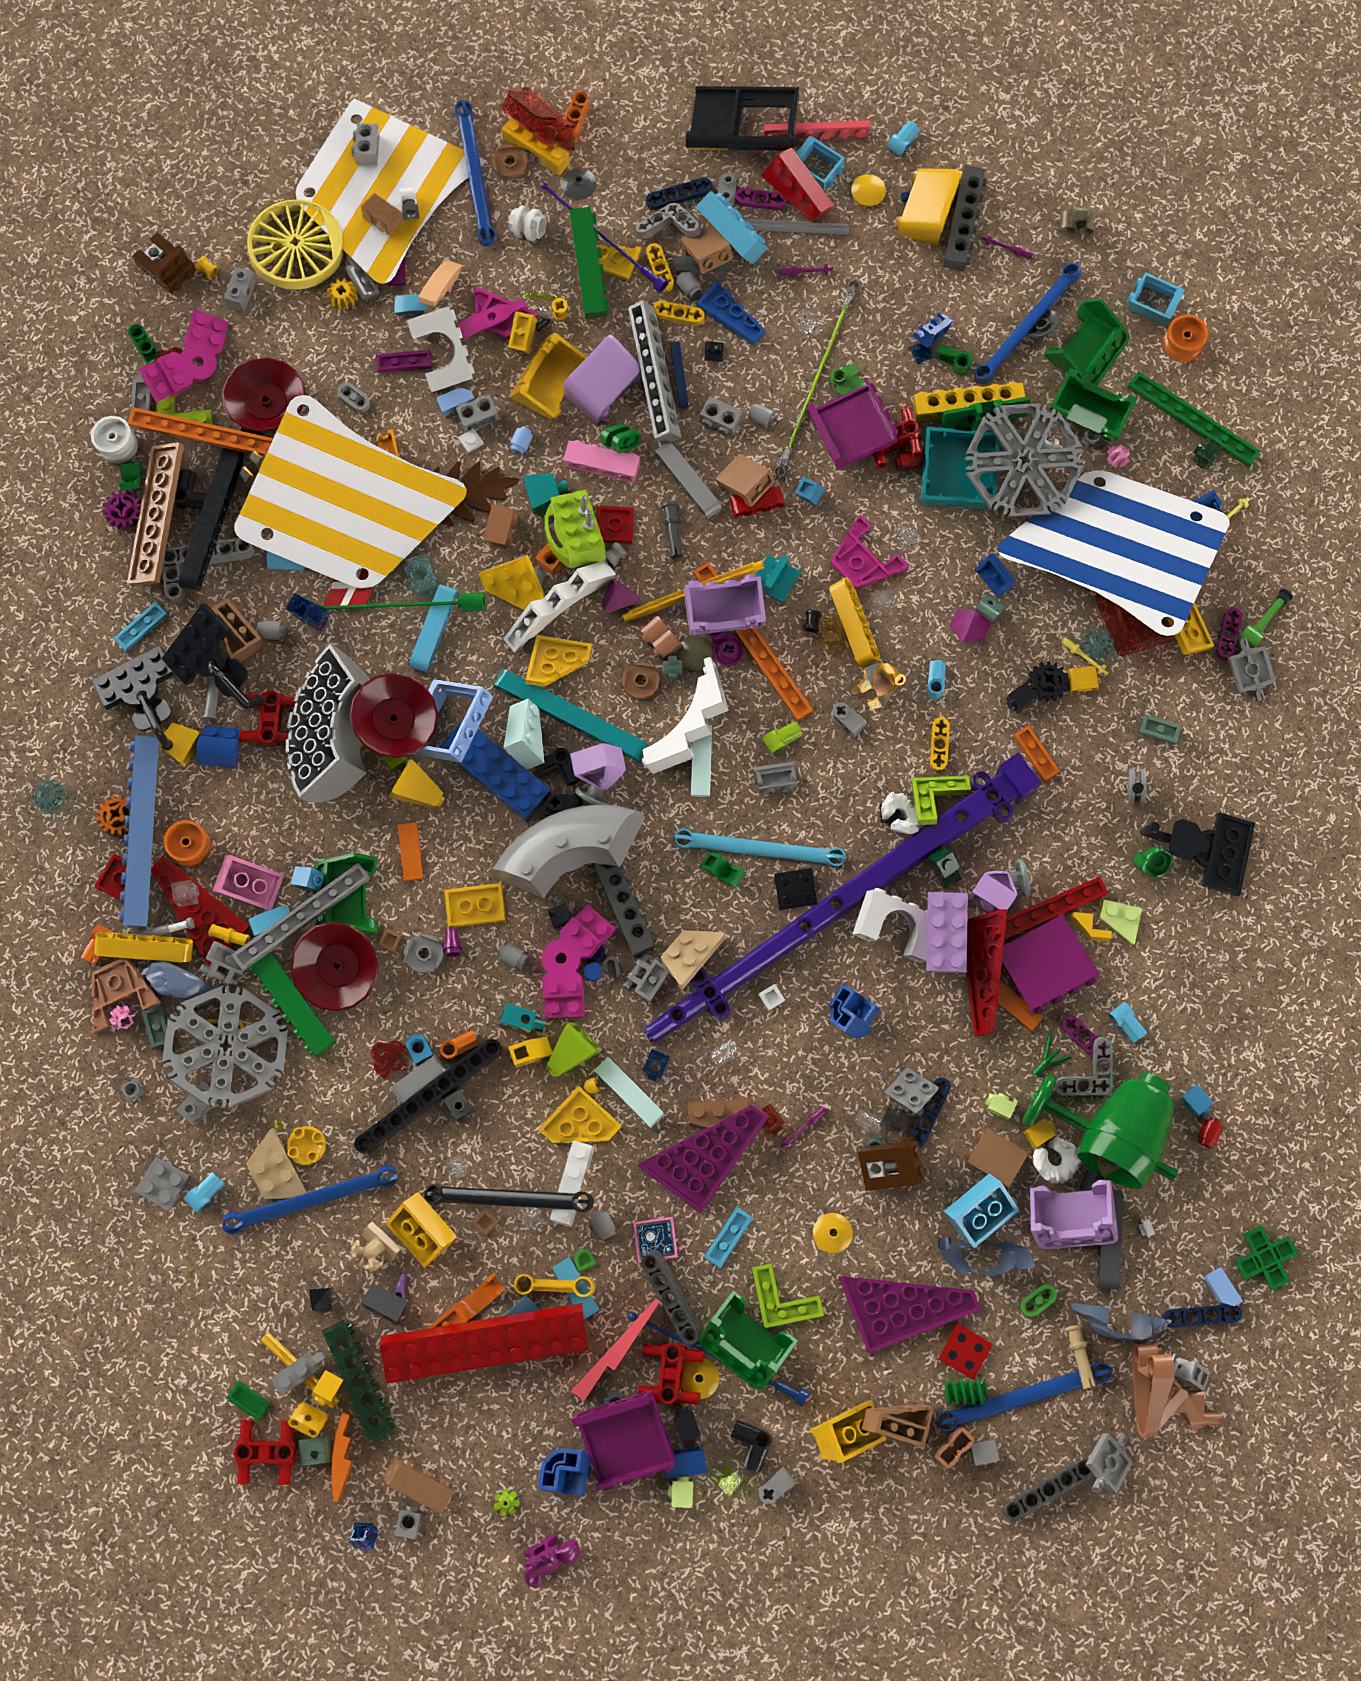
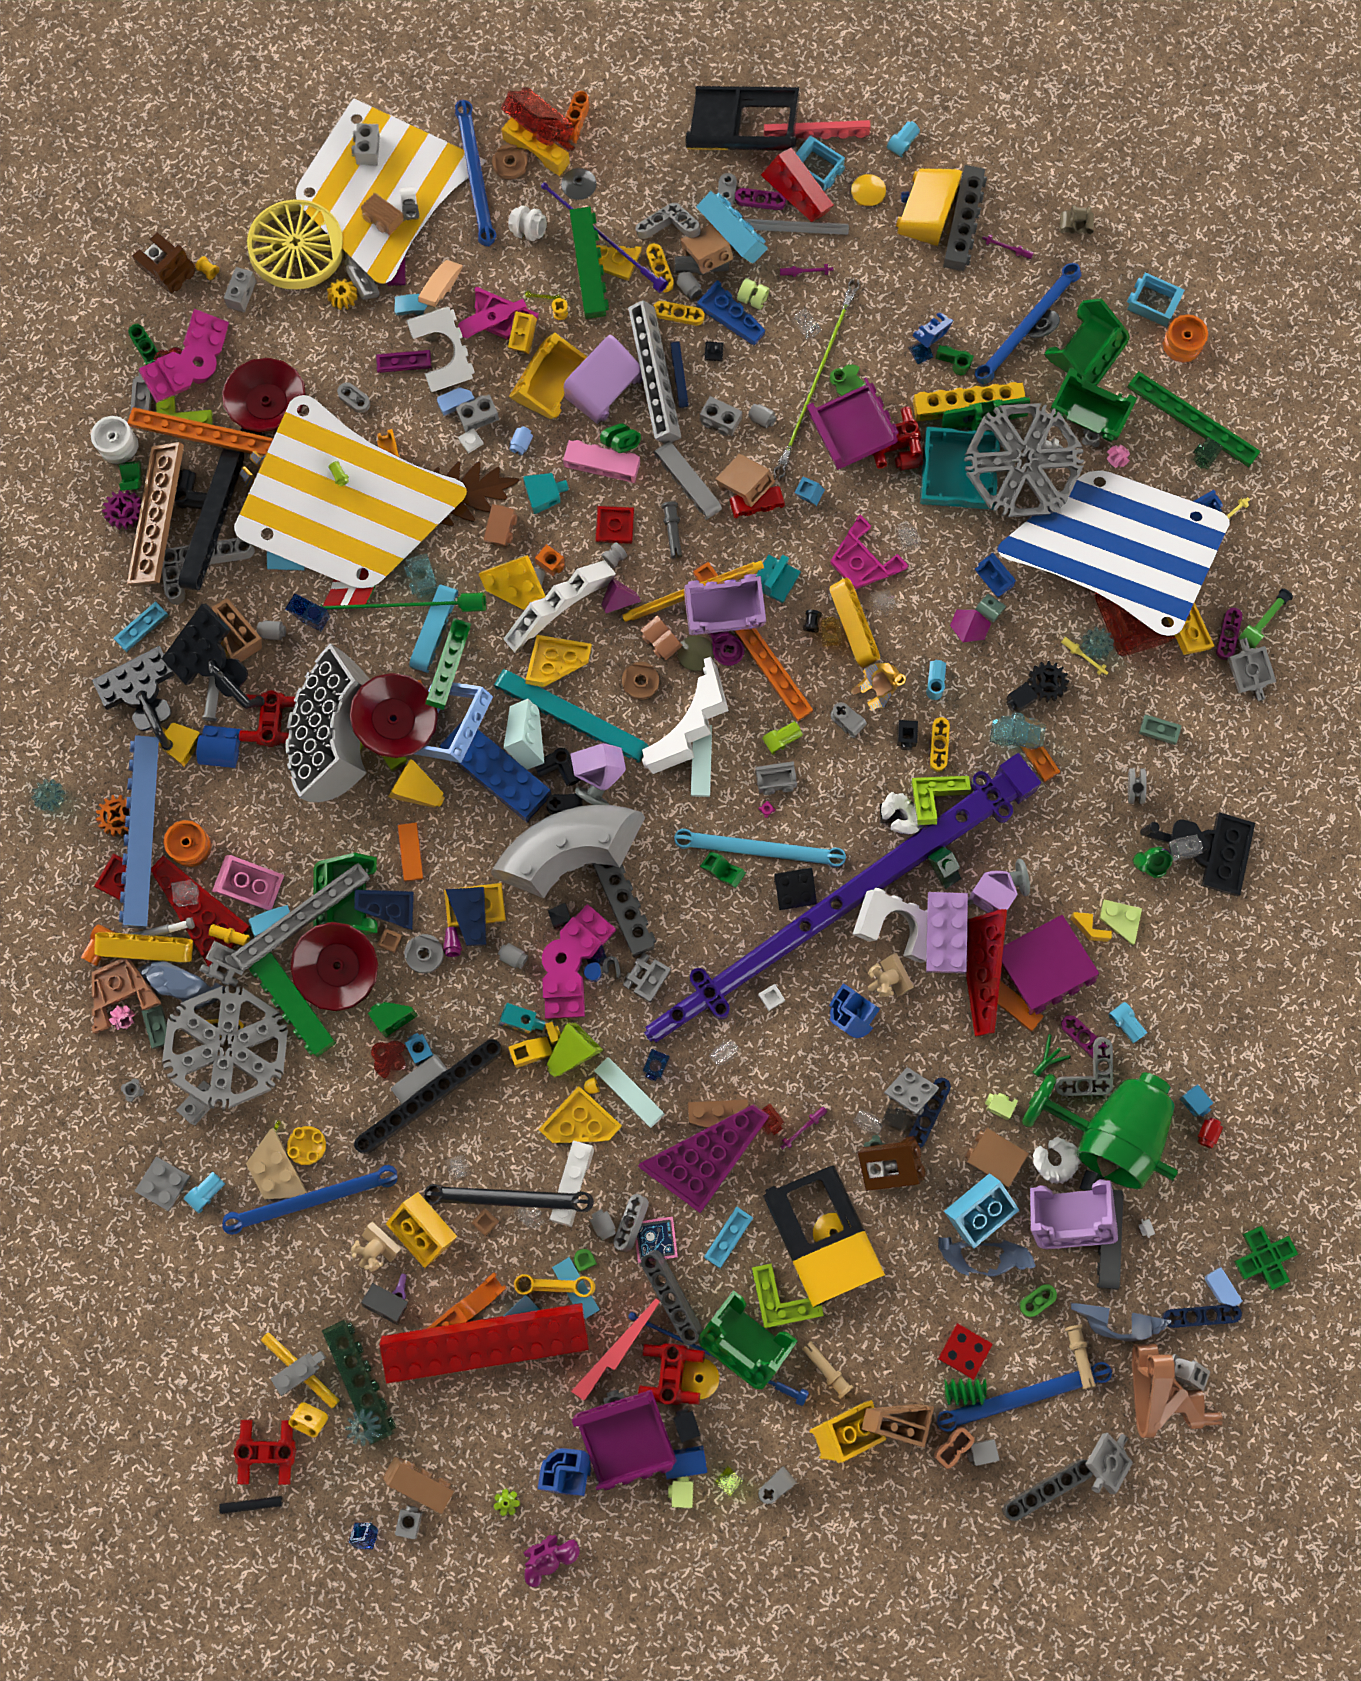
(247, 1505): none -> black piece
(248, 1400): green tile -> none
(307, 879): dark azure brick -> none
(315, 1451): sand green piece -> none
(320, 1298): black slope -> none
(326, 1388): yellow brick -> none
(338, 473): none -> lime pin
(340, 1464): orange slope -> none
(361, 1419): none -> clear light blue gear
(389, 906): none -> dark blue wing
(391, 1016): none -> green slope
(448, 664): none -> plate
(459, 1106): dark grey brick -> none
(461, 1045): orange piece -> none
(470, 913): none -> dark blue wing
(545, 317): arm -> none
(553, 1032): none -> yellow plate
(575, 530): lime piece -> none
(634, 1230): none -> light grey beam
(672, 667): sand green gear -> none
(677, 190): dark blue beam -> none
(690, 953): tan wing -> none
(747, 291): none -> yellowish green wheel
(757, 1452): black piece -> none
(766, 809): none -> dark pink piece
(833, 1377): none -> tan pin
(836, 1261): none -> piece
(893, 974): none -> tan piece
(897, 1310): magenta wing -> none
(910, 728): none -> black brick
(1017, 730): none -> clear light blue brick
(1040, 1133): yellow brick -> none
(1054, 907): red plate -> none
(1082, 679): yellow piece -> none
(1185, 847): none -> clear brick

